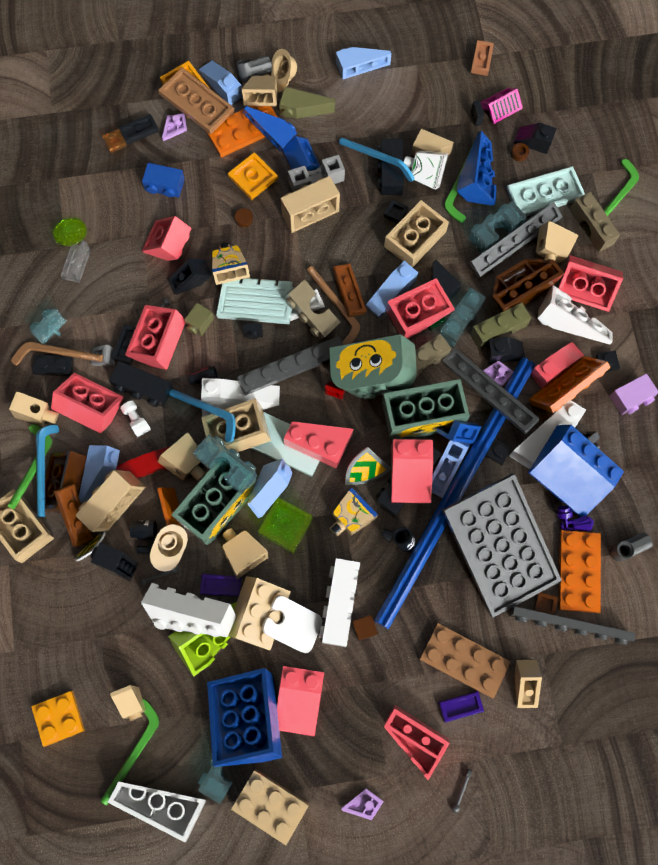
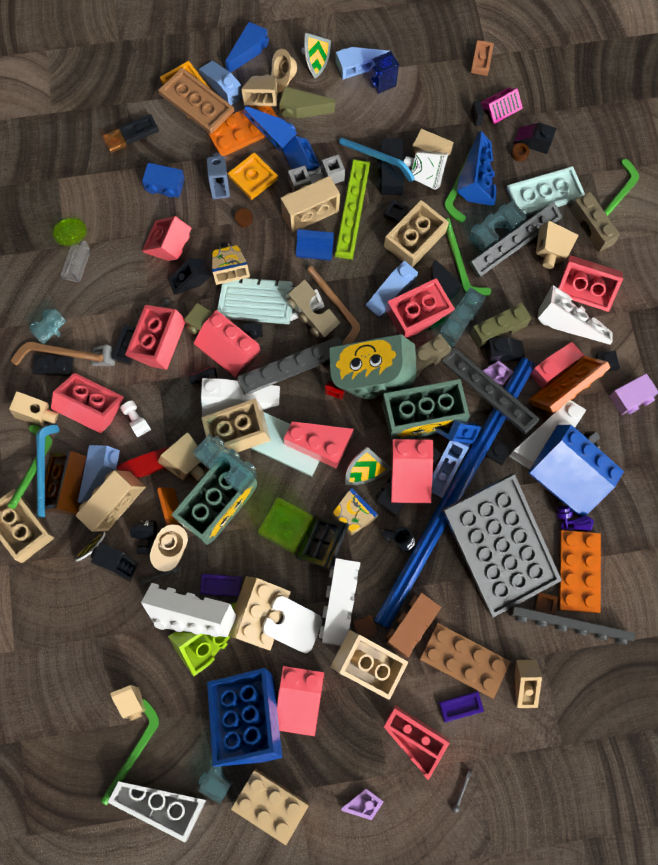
(58, 718): light orange plate -> none
(69, 507): dark orange tile -> none
(140, 384): black brick -> none
(174, 126): lavender piece -> none
(217, 168): none -> sand blue torso
(226, 344): none -> coral slope
(229, 417): dark azure piece -> none
(242, 552): tan torso -> none
(247, 47): none -> blue slope
(254, 67): dark grey piece -> none
(270, 484): light blue slope -> none
(314, 244): none -> blue panel
(317, 53): none -> shield
(334, 545): none -> black piece
(349, 290): dark orange tile -> none
(352, 209): none -> lime tile
(369, 664): none -> tan brick
(384, 72): none -> clear blue brick
(412, 625): none -> nougat wedge
(459, 263): none -> bright green piece
(525, 282): reddish brown wedge -> none
(631, 546): dark grey piece -> none

